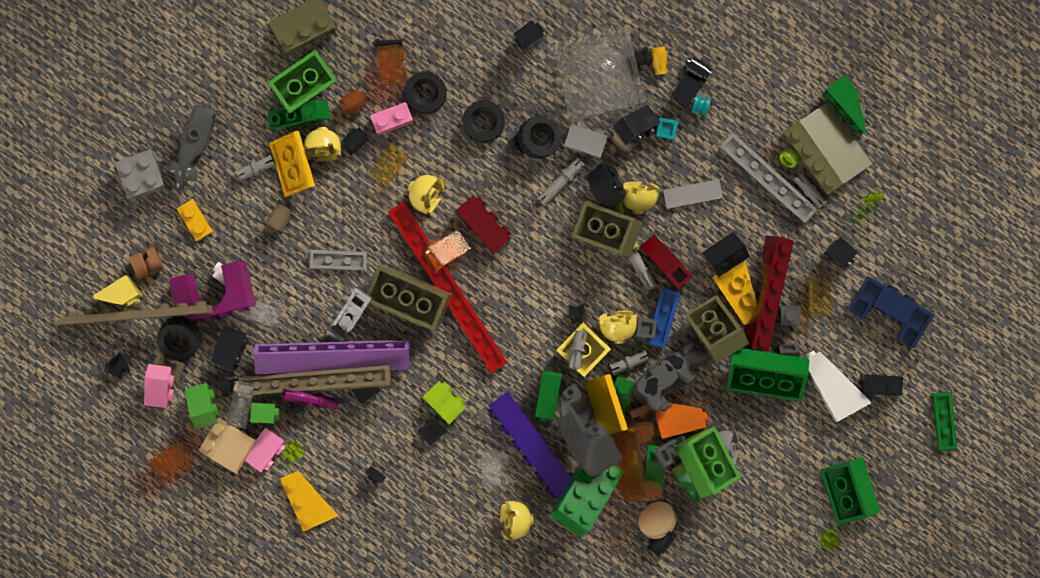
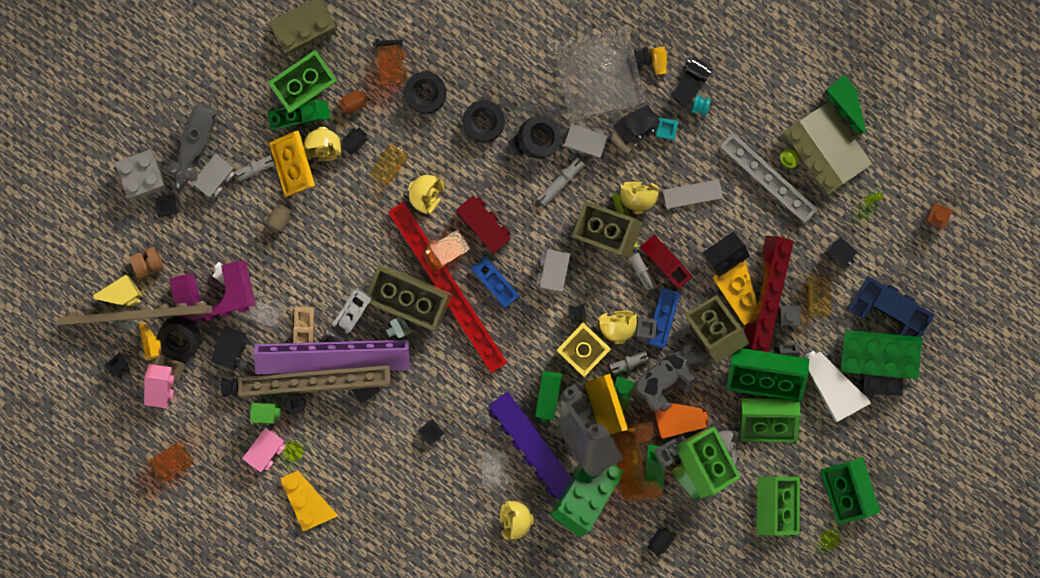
(150, 345): none -> yellow wing
(166, 206): none -> black tile
(194, 220): yellow plate -> none
(201, 405): bright green brick -> none
(214, 176): none -> light grey brick
(227, 445): tan slope -> none
(240, 404): clear brick -> none
(303, 325): none -> tan slope
(316, 400): magenta pin -> none
(338, 260): light grey tile -> none
(375, 476): black plate -> none
(391, 118): bright pink brick -> none
(398, 328): none -> light aqua tile
(444, 402): lime brick -> none
(495, 282): none -> blue plate
(529, 36): black brick -> none
(554, 271): none -> light grey brick
(577, 349): light grey axle -> none
(606, 186): black brick -> none
(639, 412): medium nougat plate -> none
(657, 520): tan tile -> none
(769, 420): none -> bright green slope
(778, 505): none -> bright green slope
(810, 191): light grey pin -> none
(881, 354): none -> green brick
(938, 215): none -> dark orange brick
(944, 421): green tile -> none

